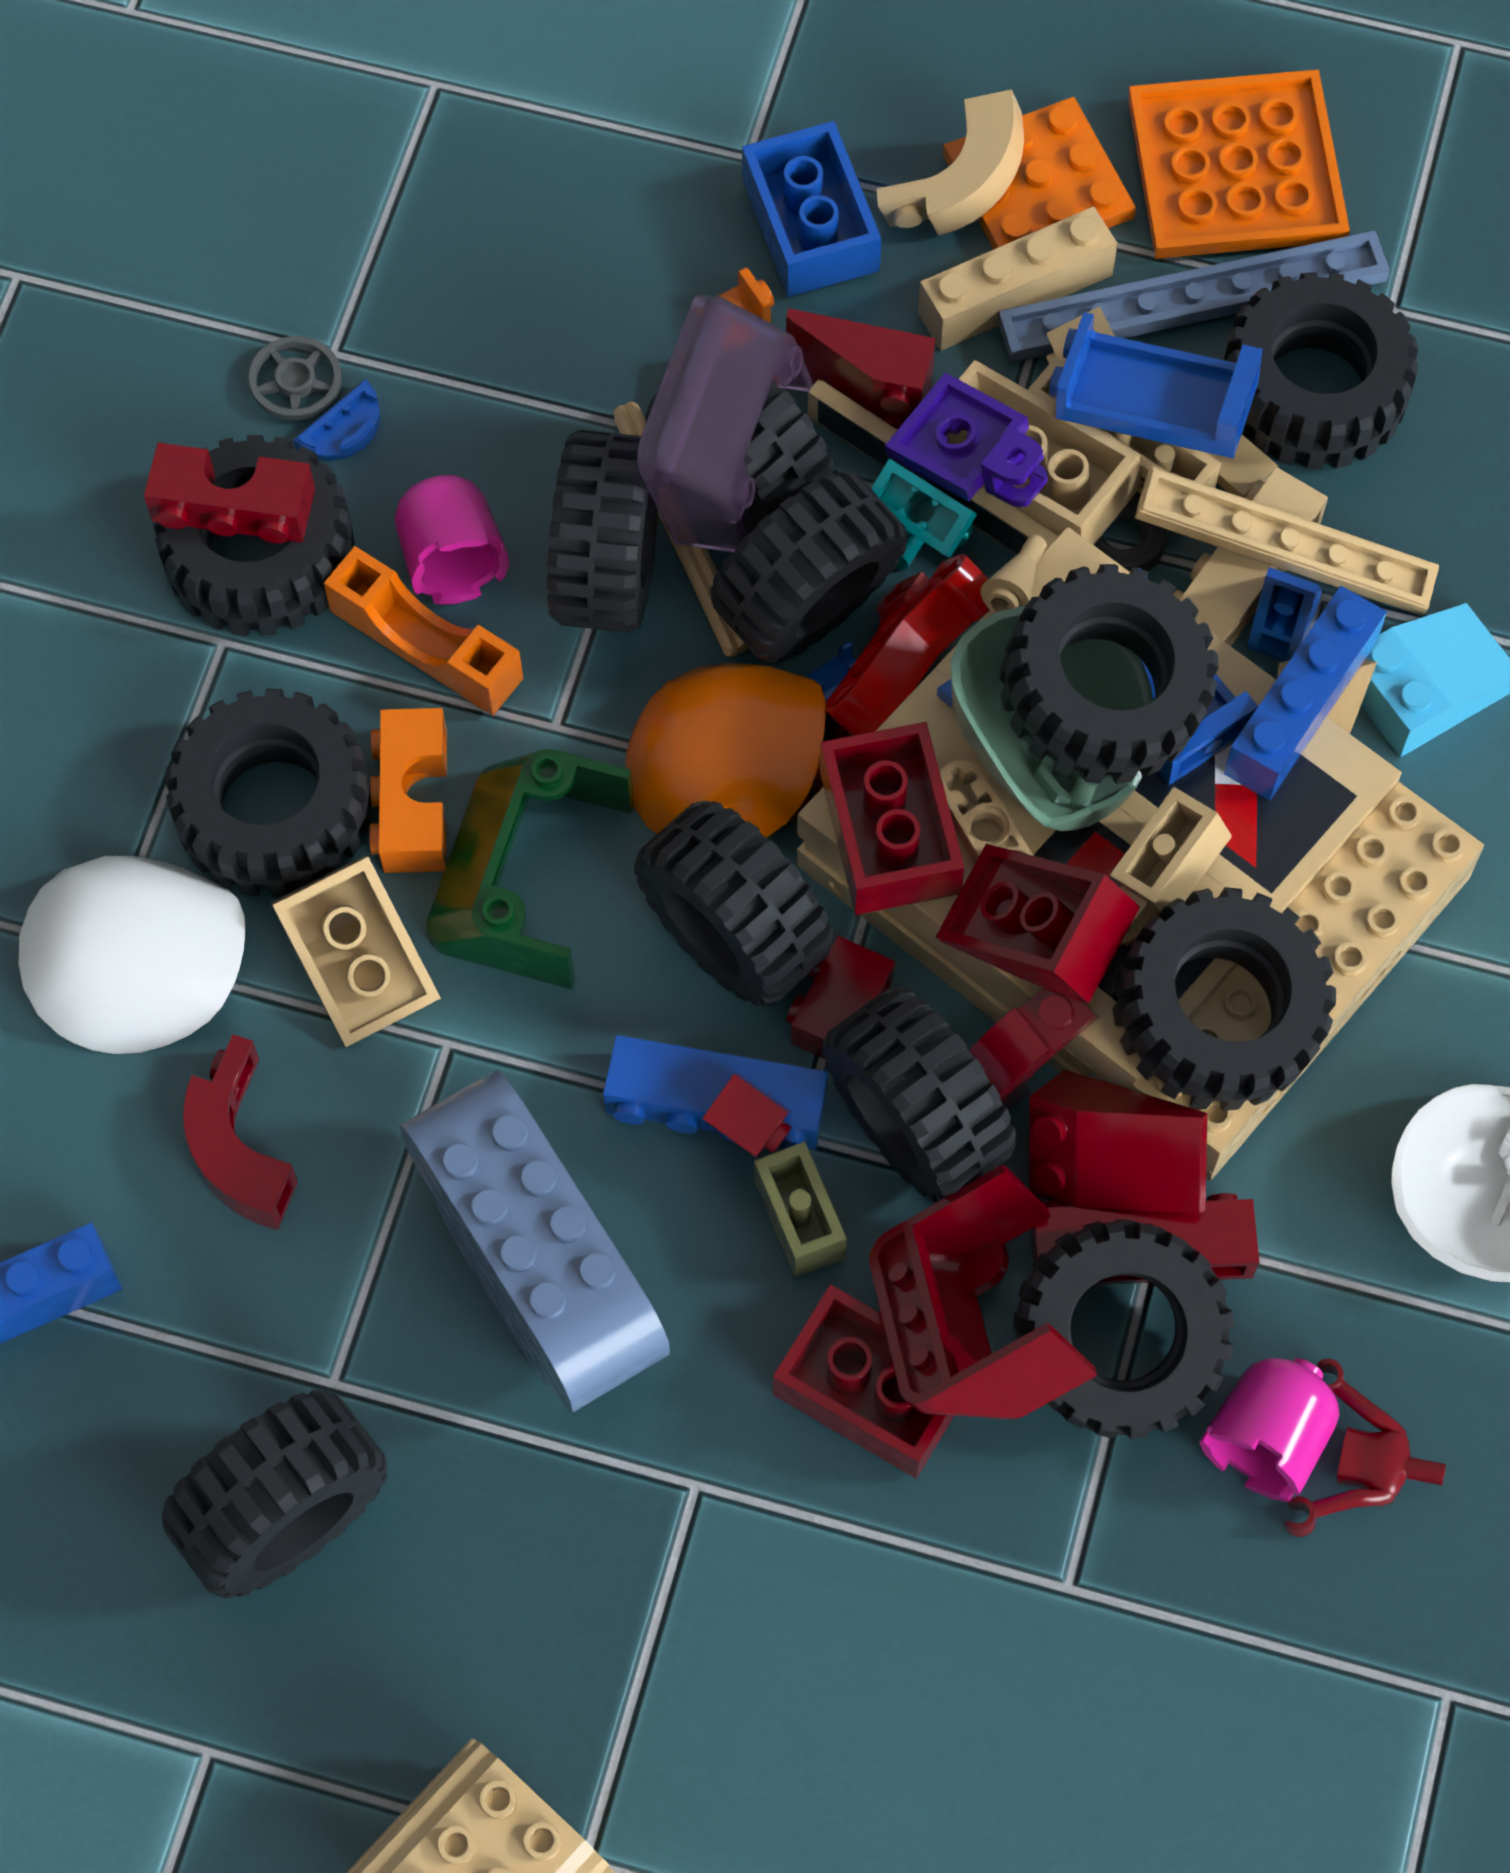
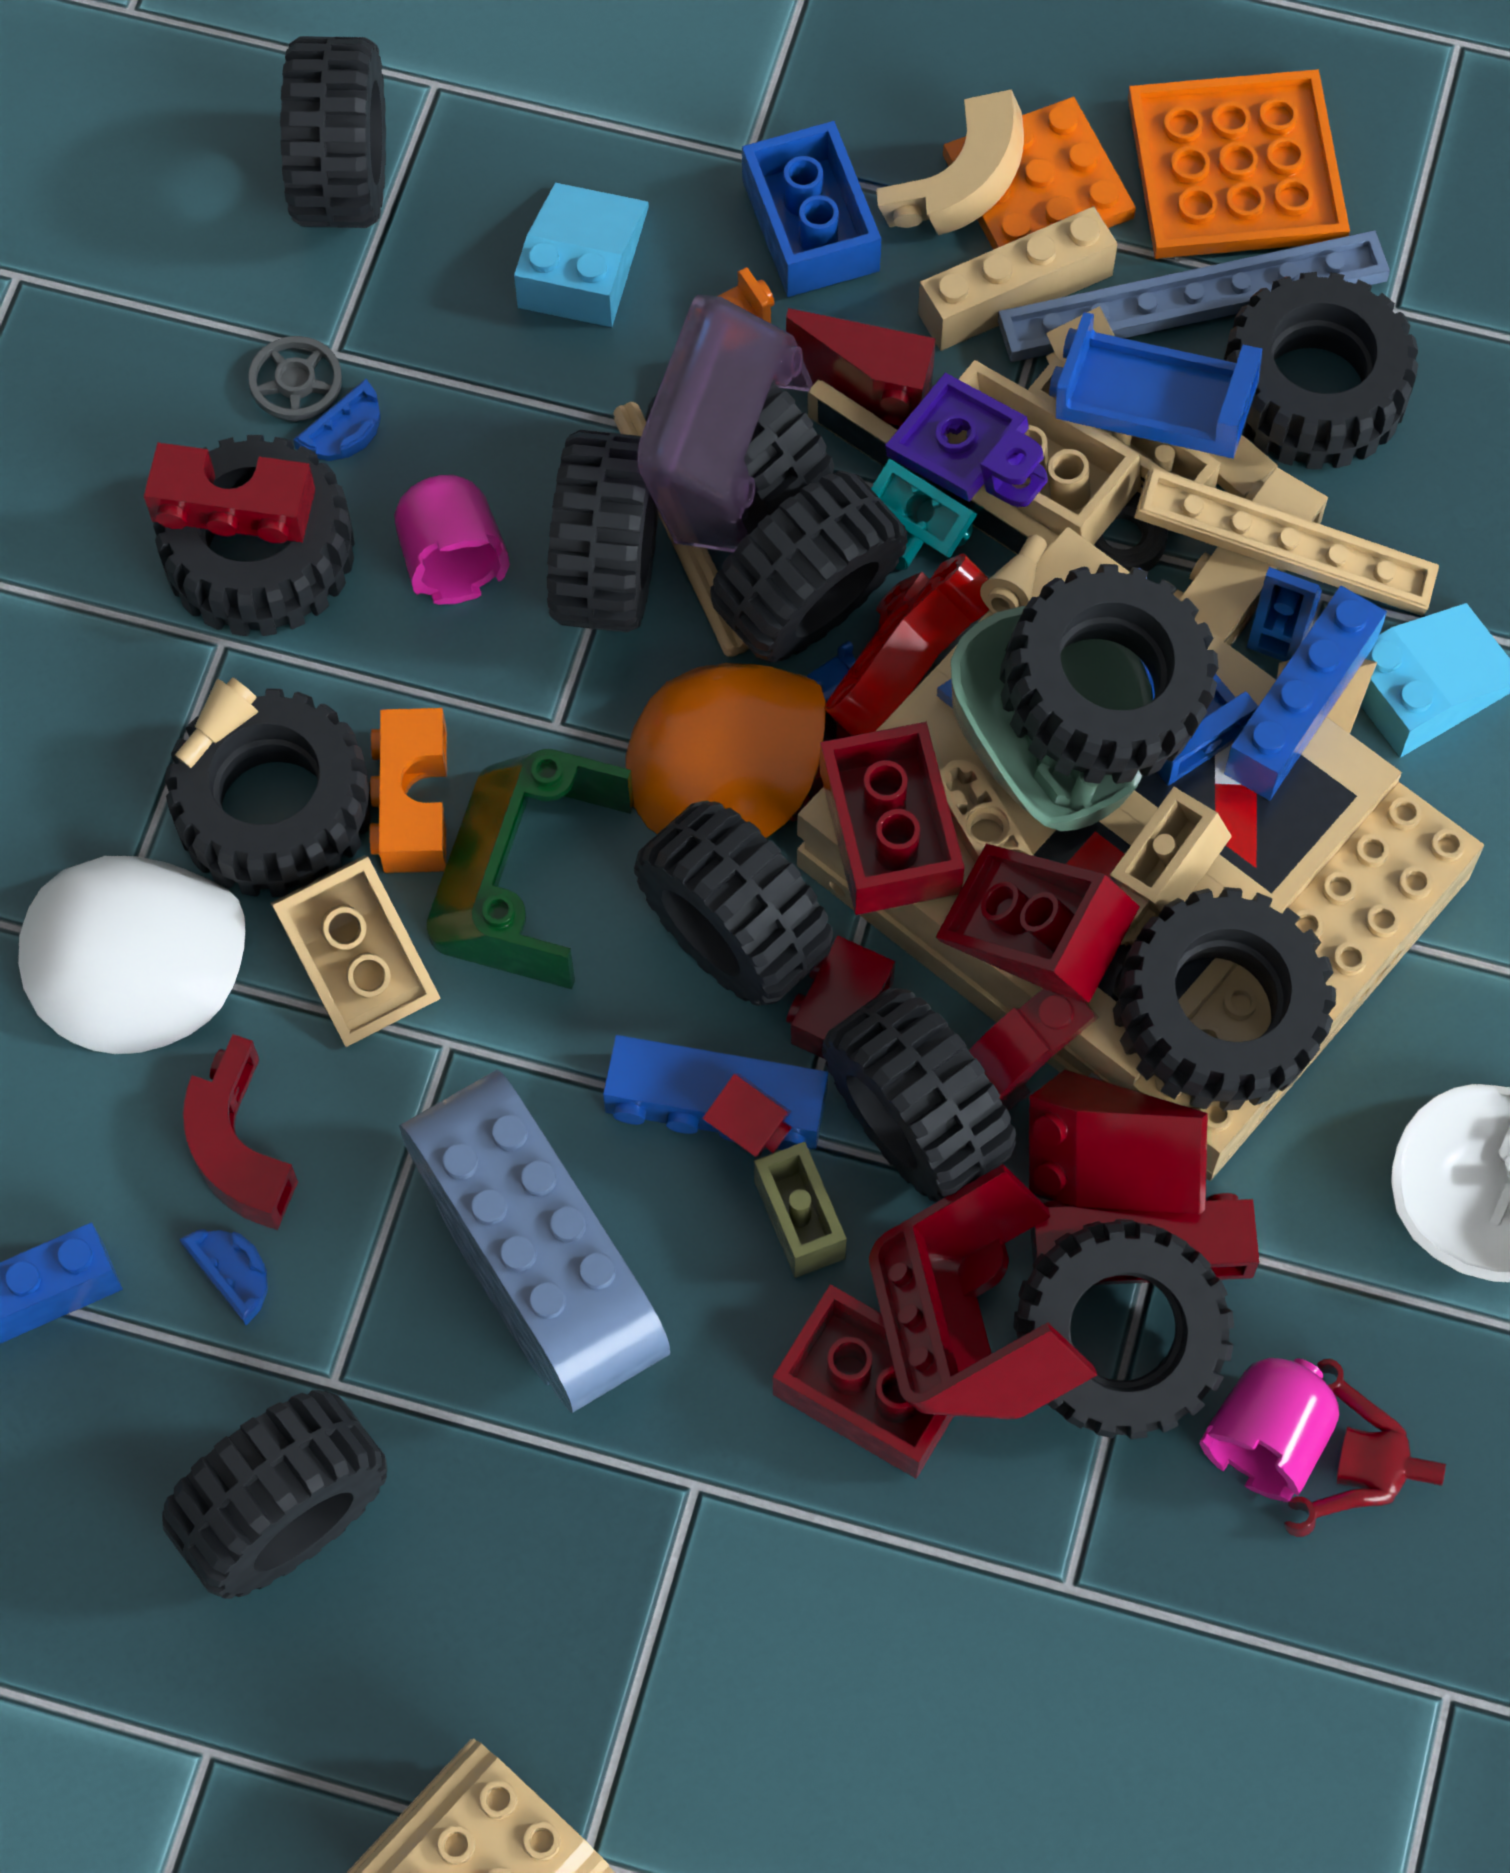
(223, 712): none -> tan cone
(232, 1268): none -> blue tile
(333, 131): none -> black tyre
(461, 658): orange arch -> none
(579, 254): none -> medium azure slope

